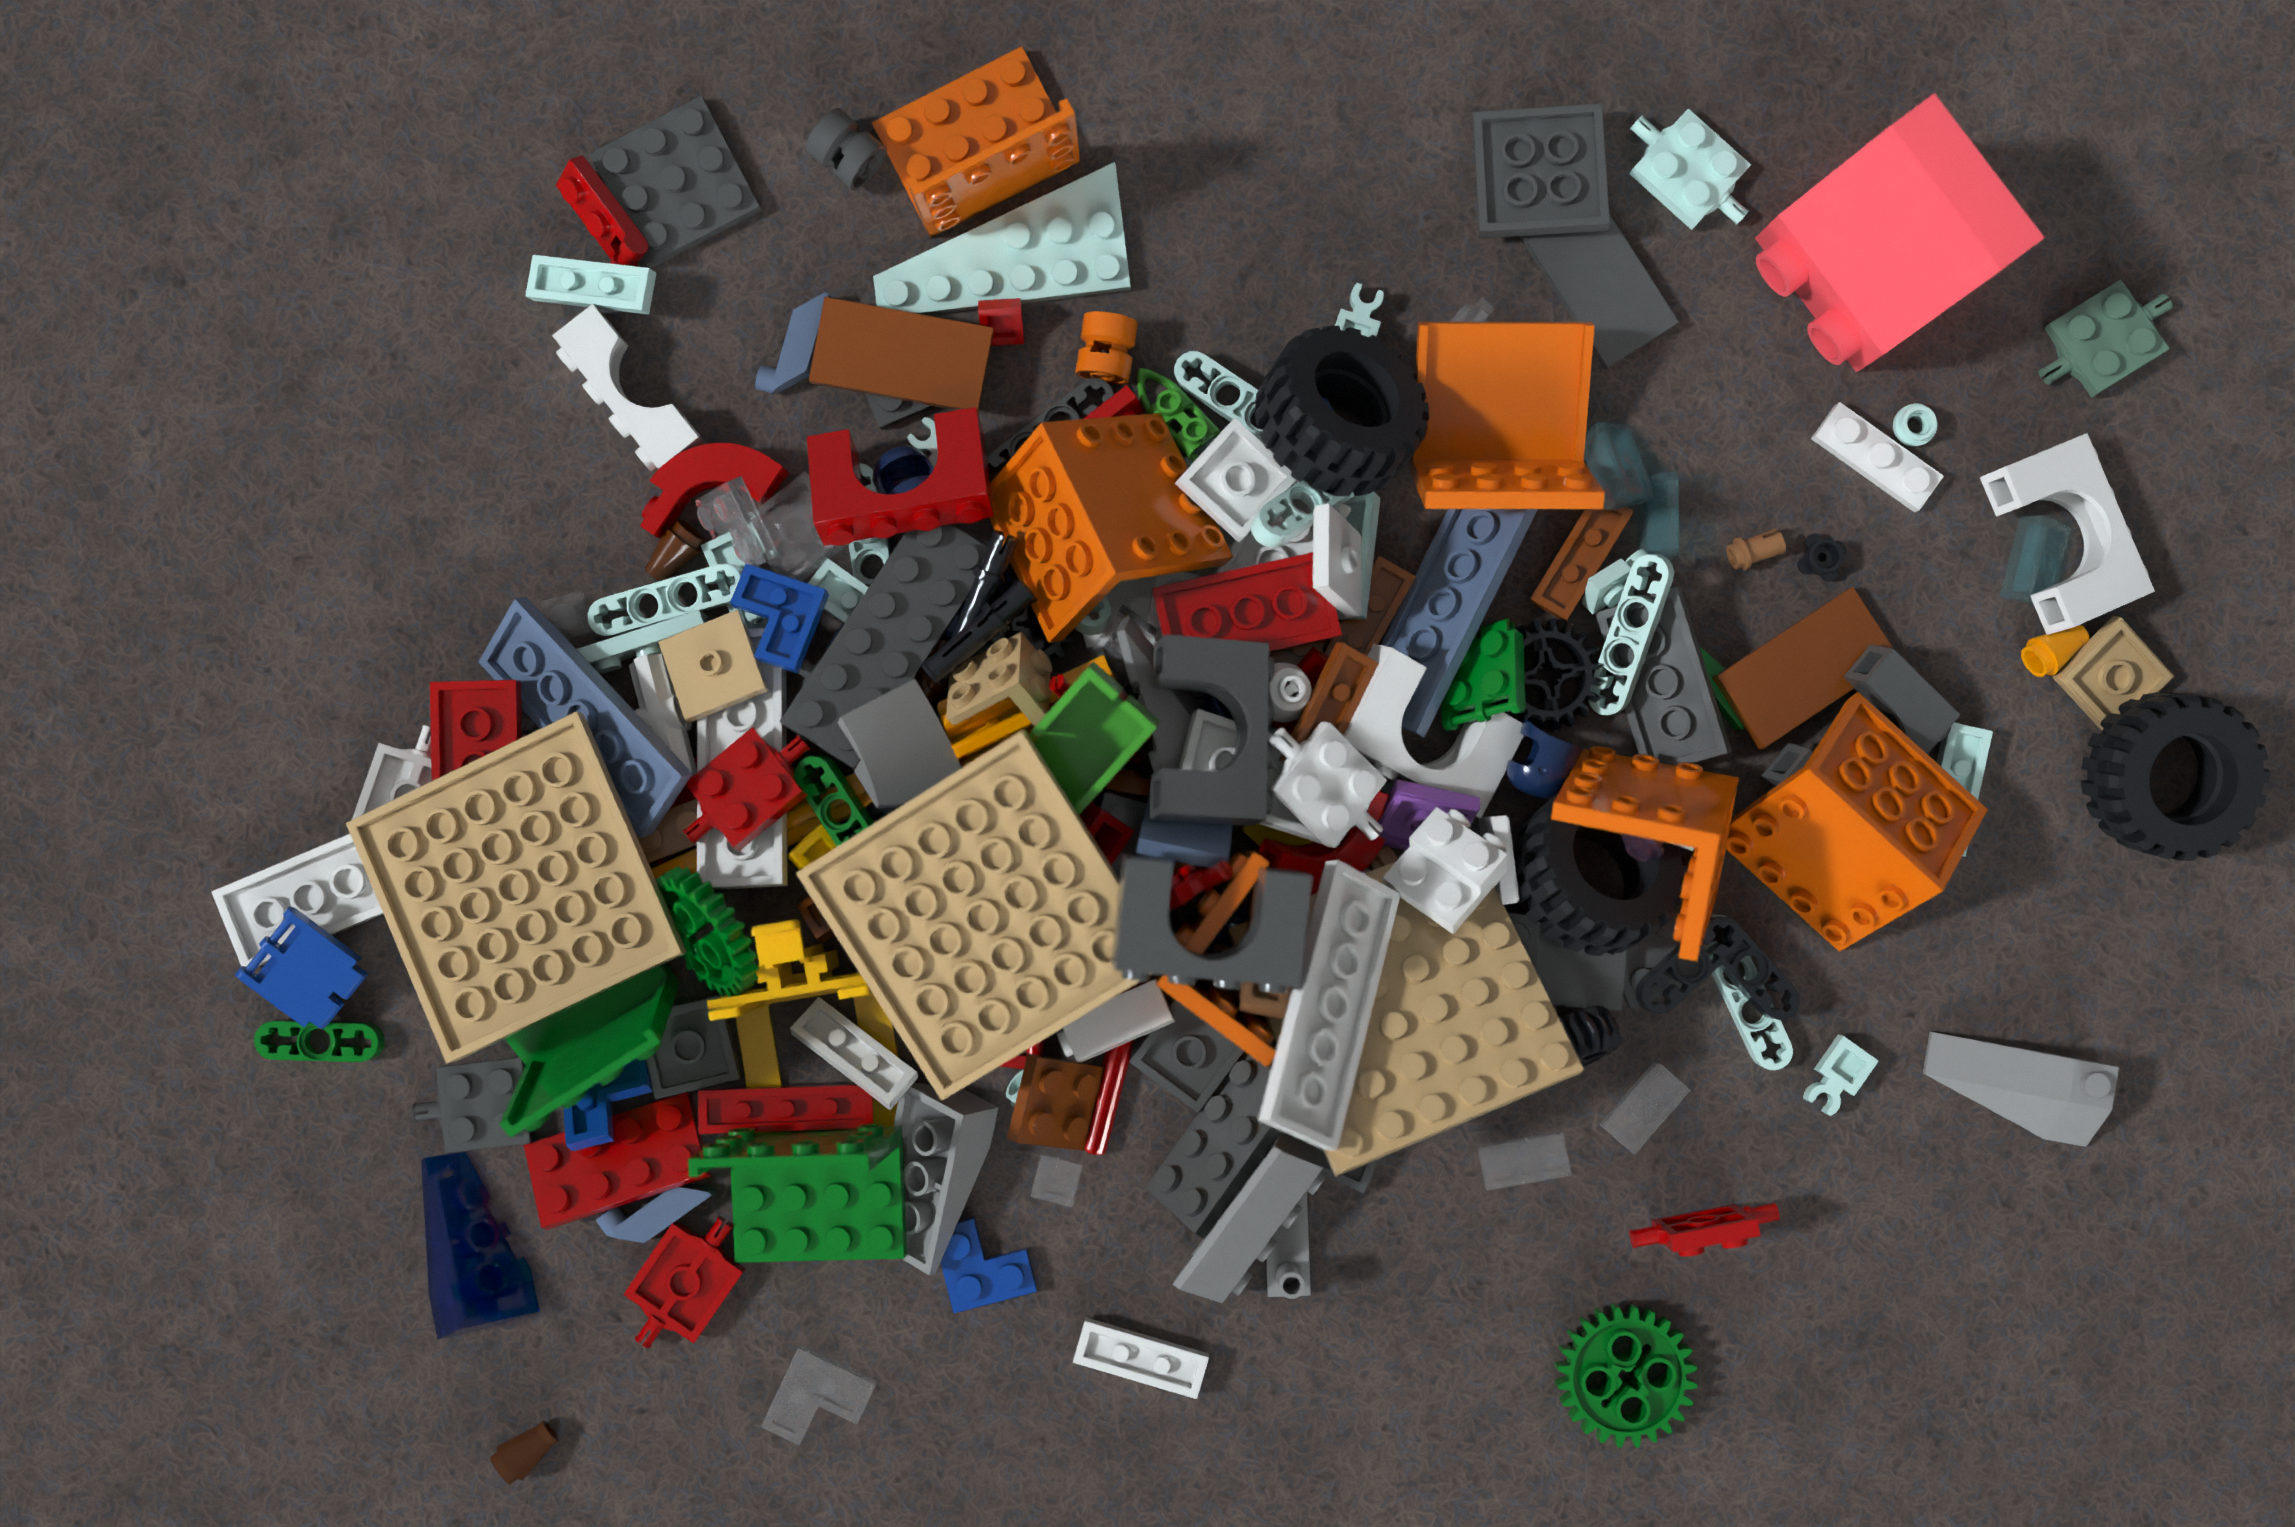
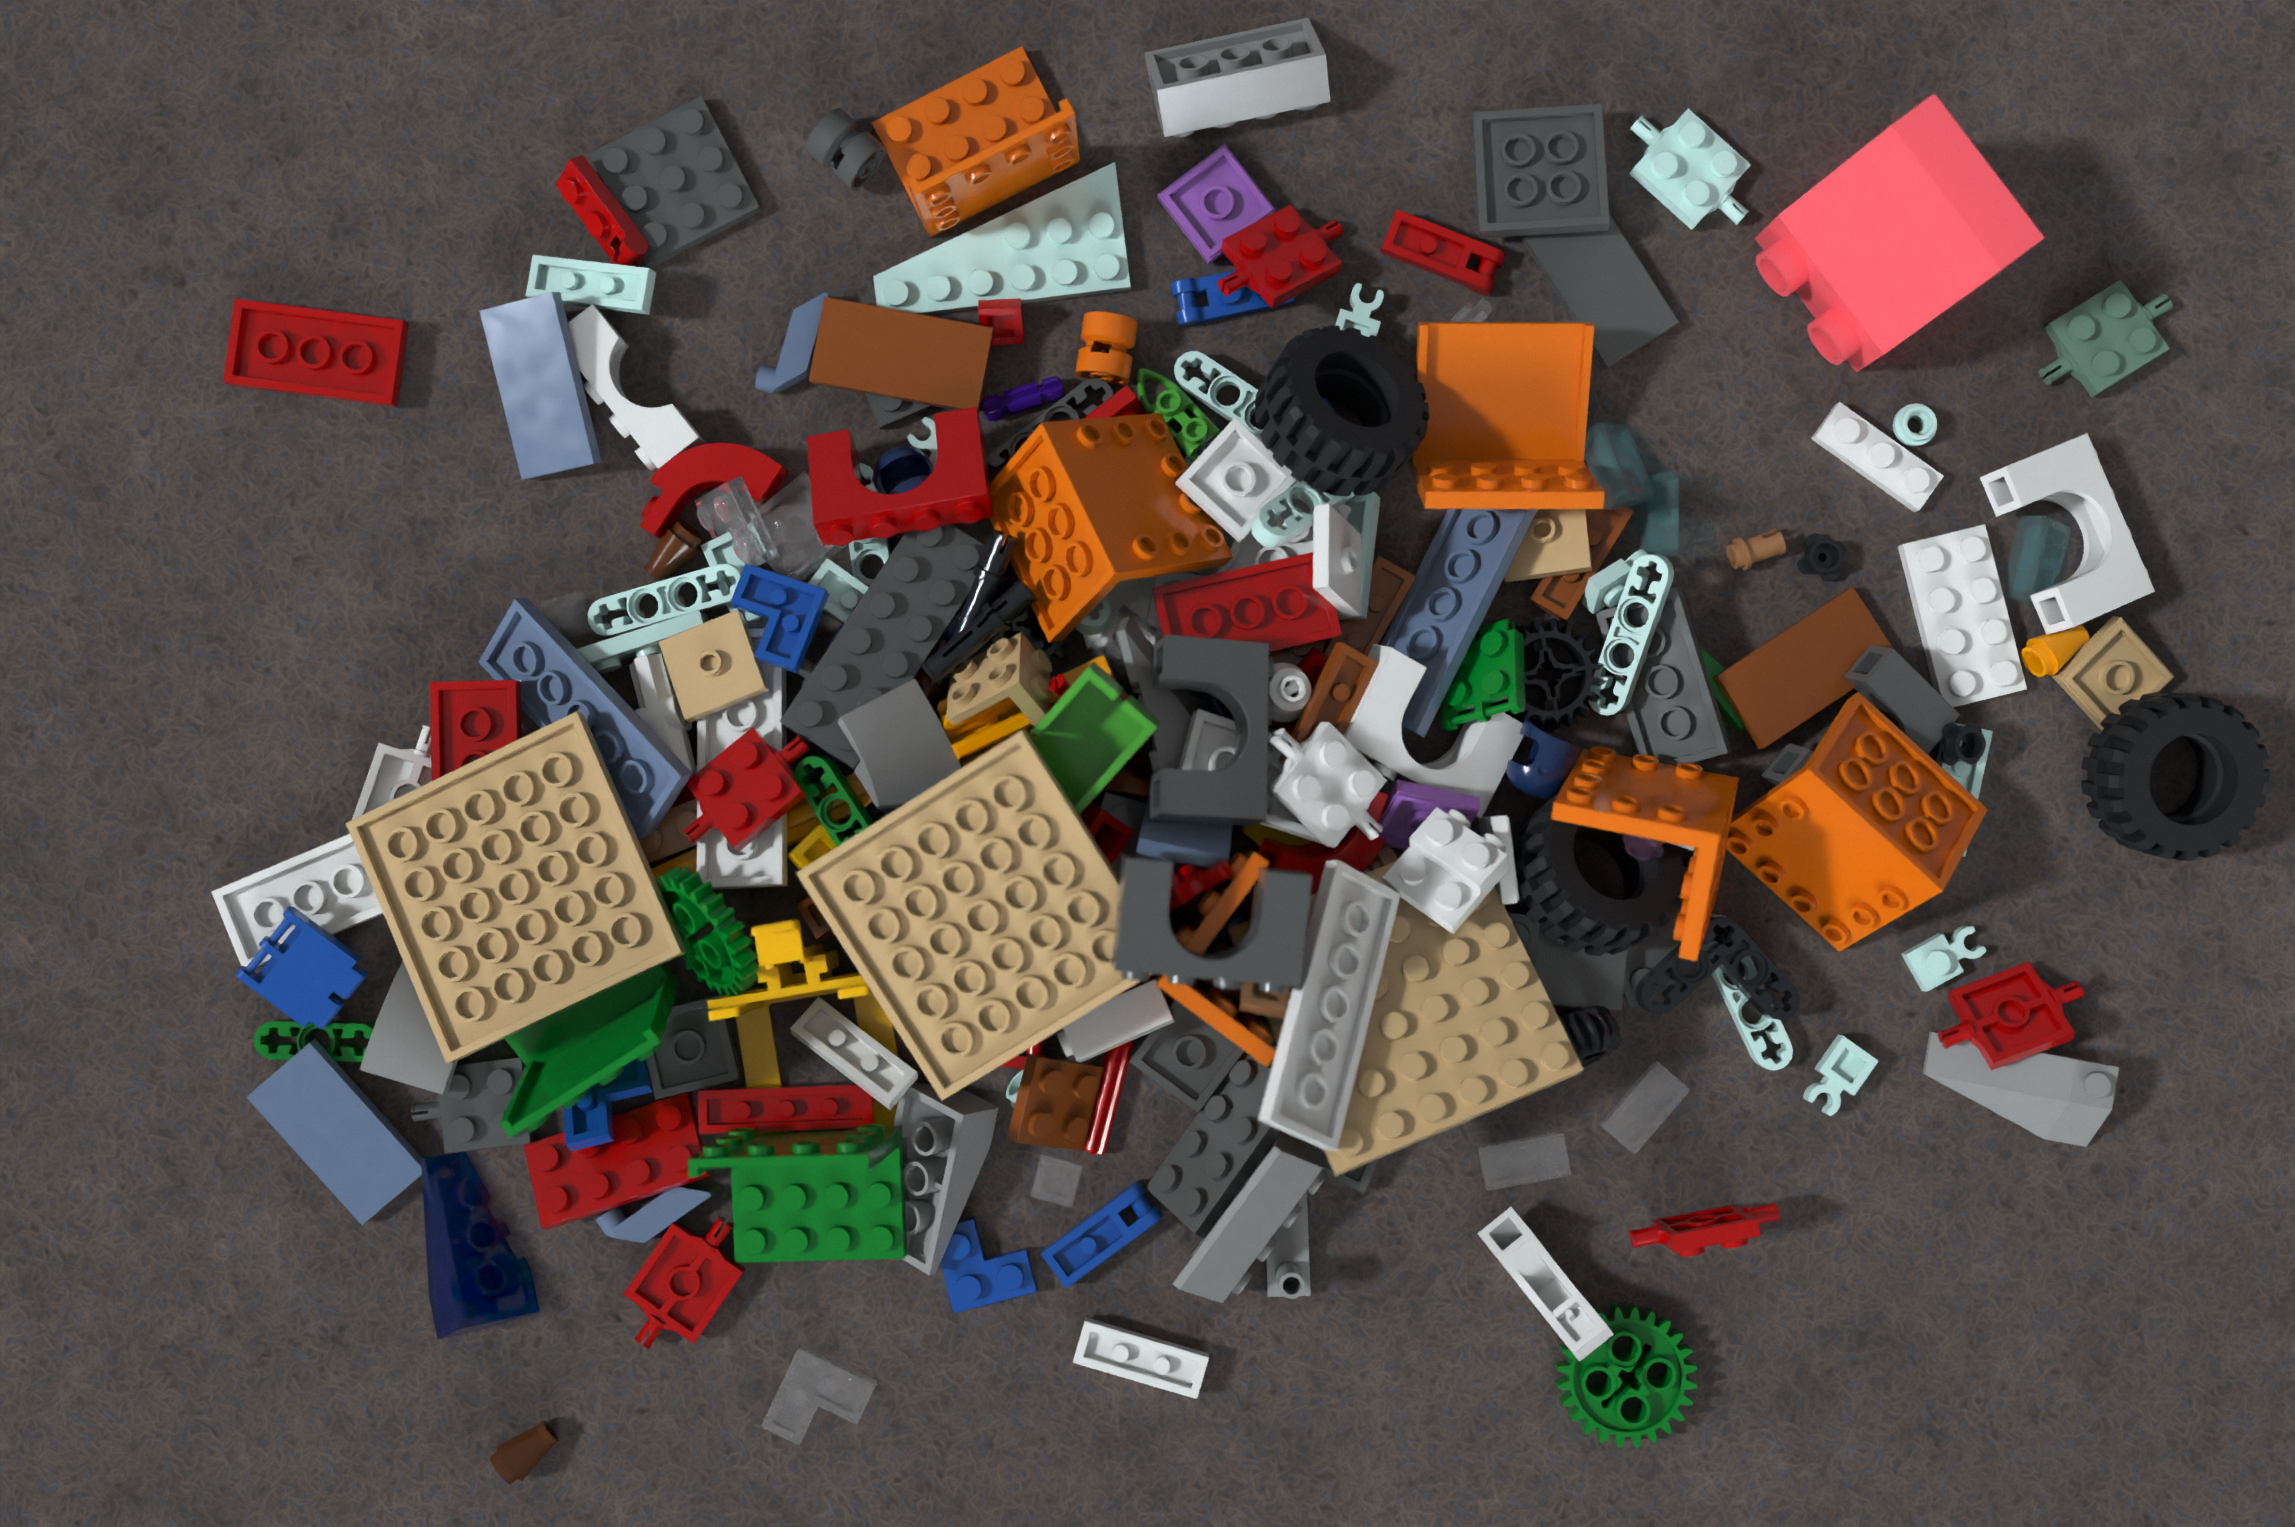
(316, 352): none -> red plate
(337, 1131): none -> sand blue tile
(404, 1043): none -> light grey slope
(540, 385): none -> sand blue tile
(1022, 398): none -> dark purple axle
(1100, 1235): none -> blue plate
(1214, 202): none -> medium lavender plate
(1220, 307): none -> blue plate
(1238, 77): none -> light grey slope
(1280, 256): none -> red plate
(1442, 252): none -> red plate
(1545, 1284): none -> white arch
(1552, 546): none -> tan plate
(1937, 959): none -> light aqua plate
(1962, 616): none -> white plate
(1972, 743): none -> black plate
(2011, 1015): none -> red plate

